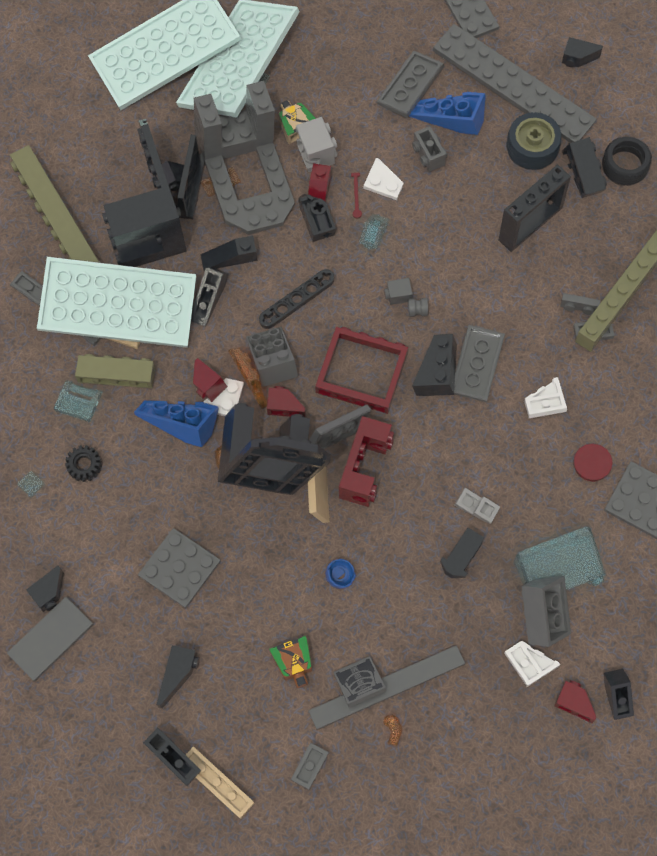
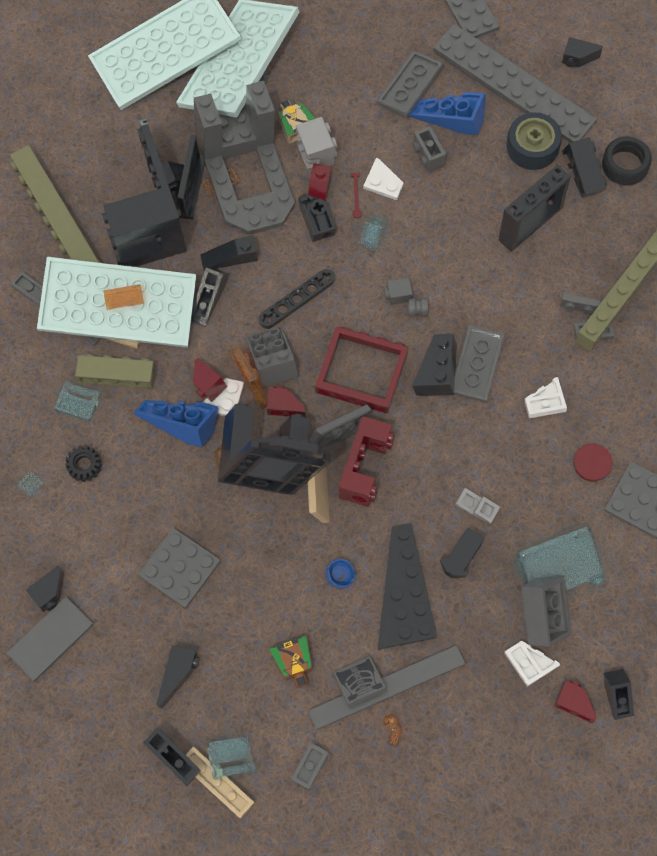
(123, 297): none -> clear orange tile
(228, 751): none -> clear light blue plate
(406, 606): none -> black wing

